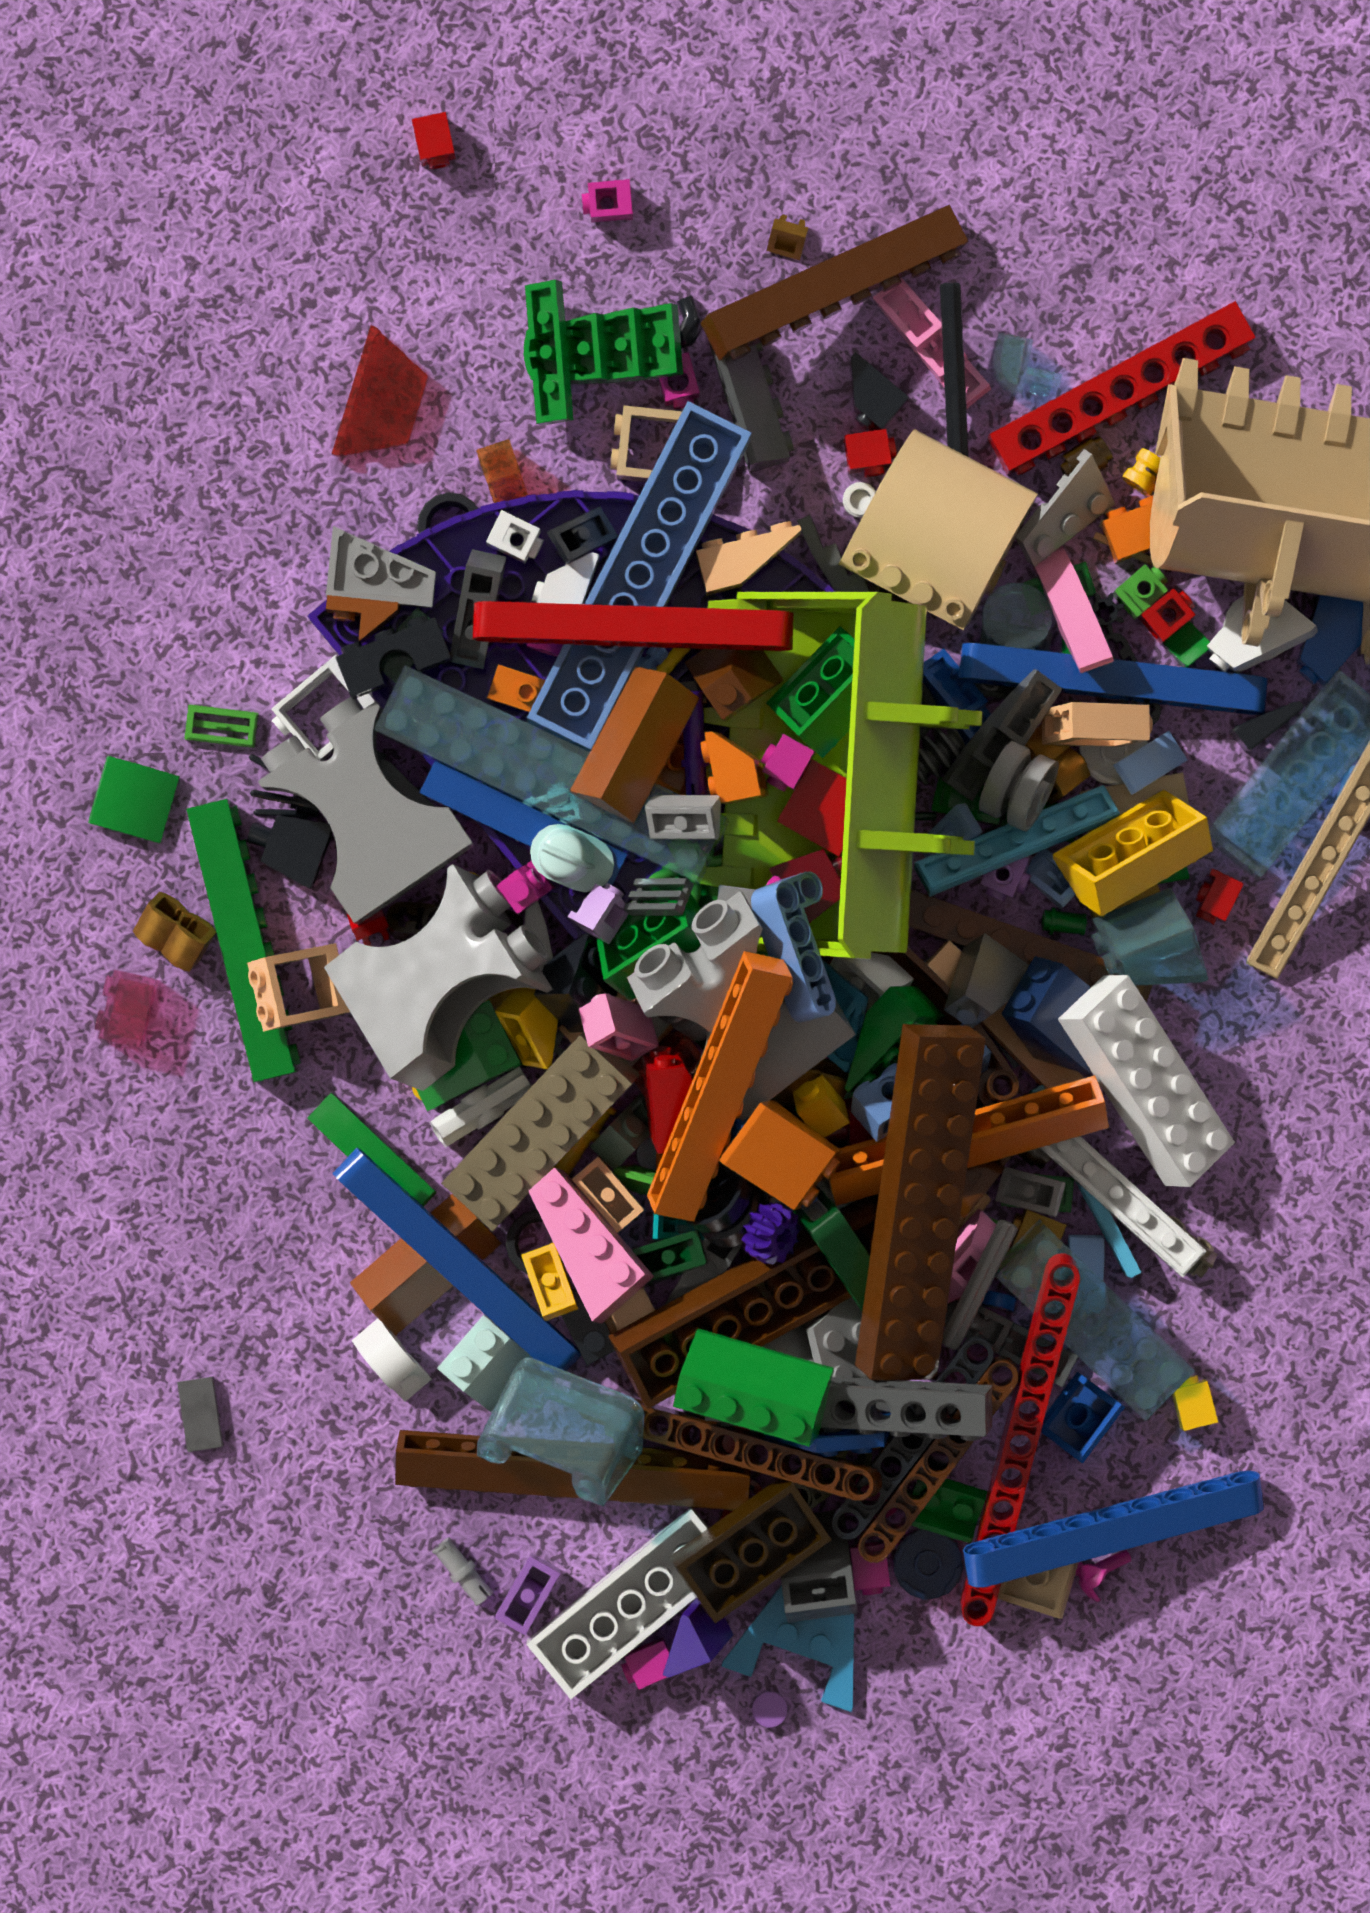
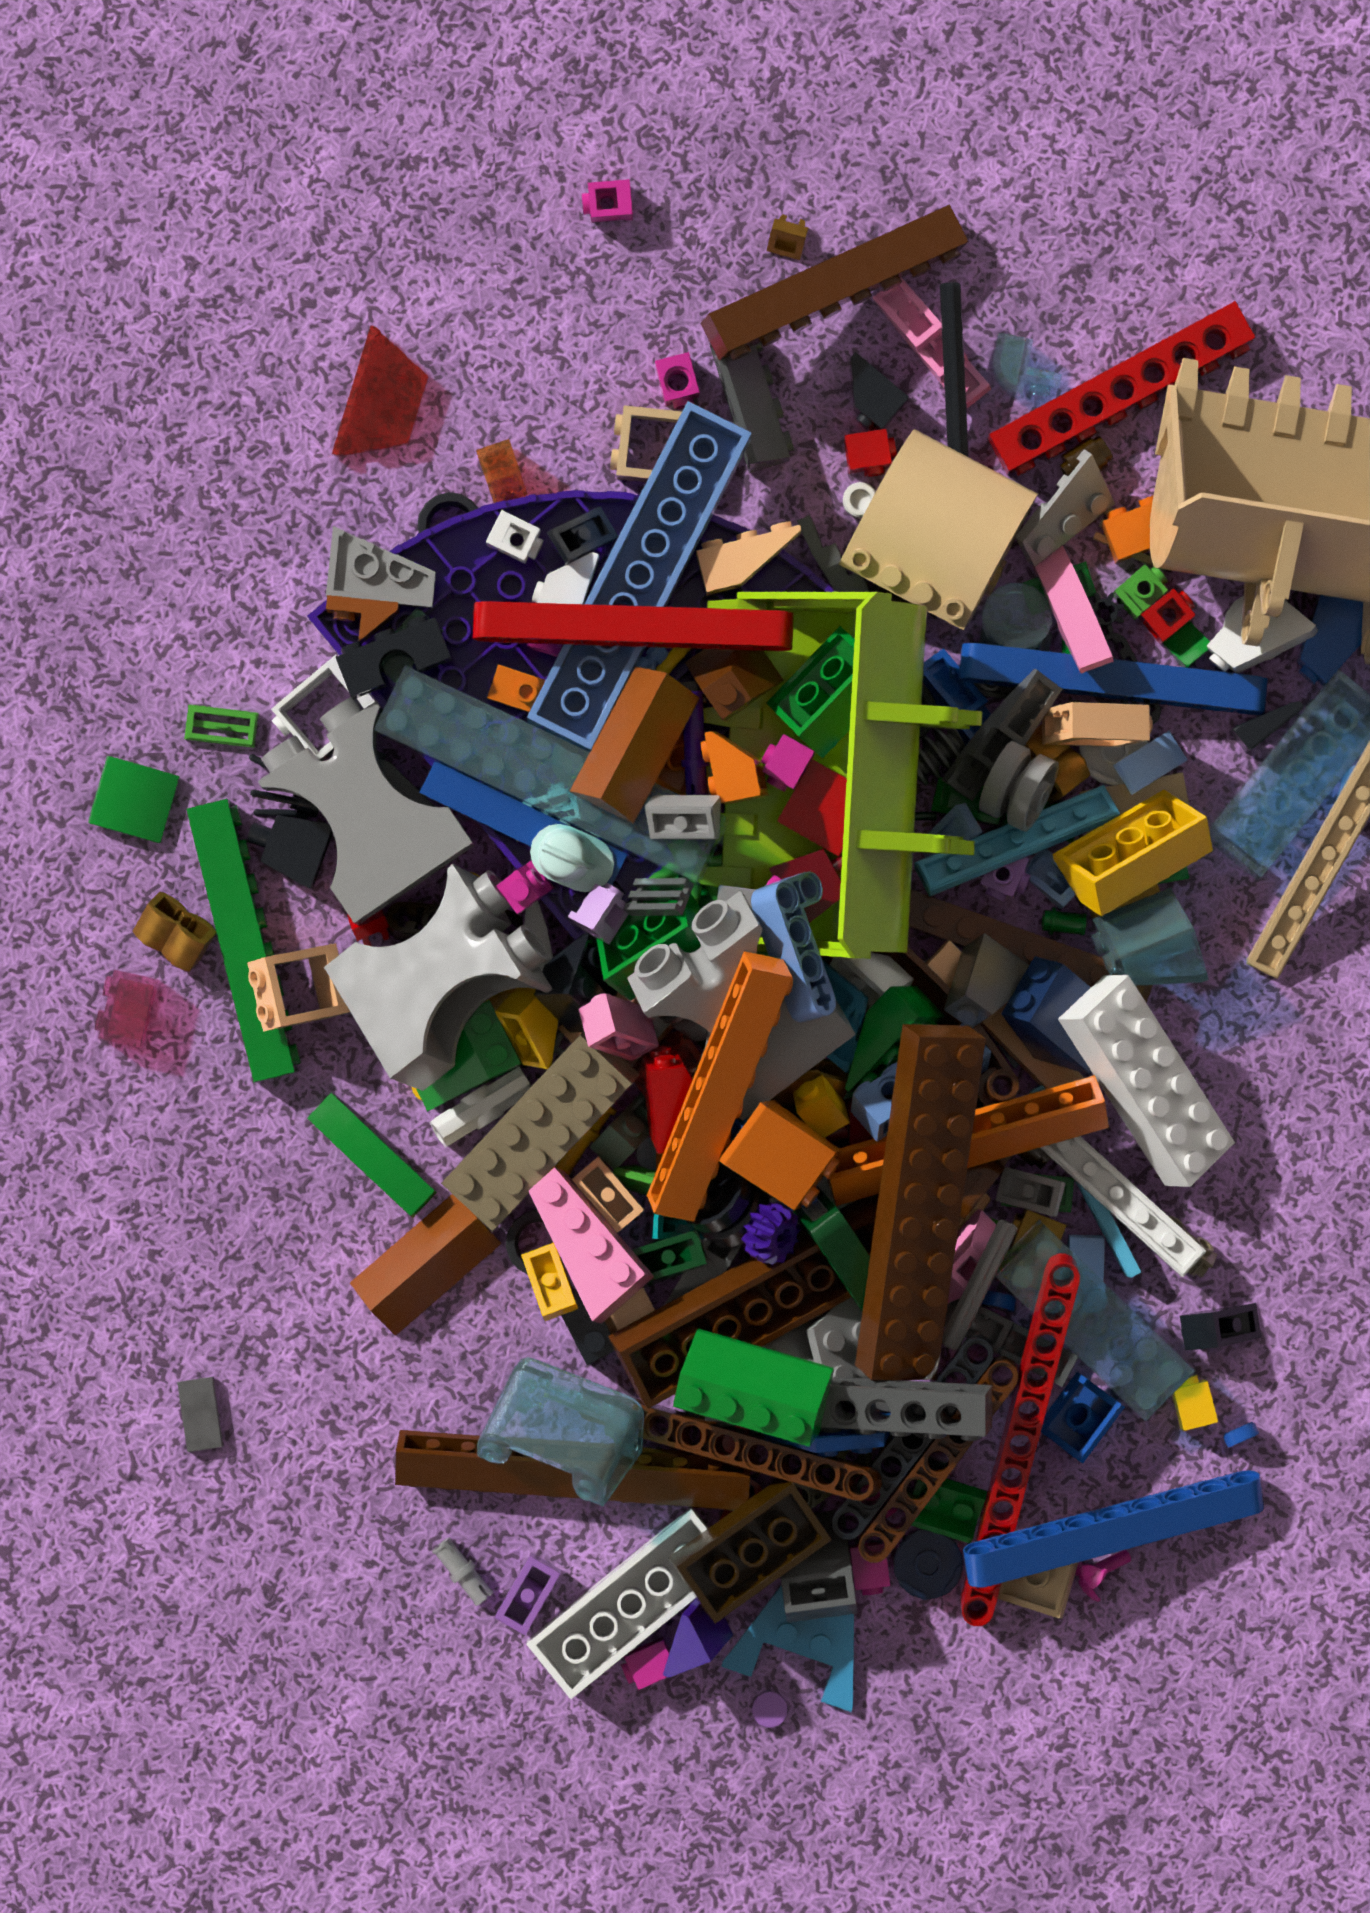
(391, 1360): white brick -> none
(434, 140): red brick -> none
(455, 1261): blue beam -> none
(480, 583): dark grey slope -> none
(483, 1362): light aqua slope -> none
(593, 348): green slope -> none
(690, 326): black arm -> none
(1143, 473): yellow wheel -> none
(1217, 897): red brick -> none
(1220, 1327): none -> black slope
(1240, 1434): none -> blue tile

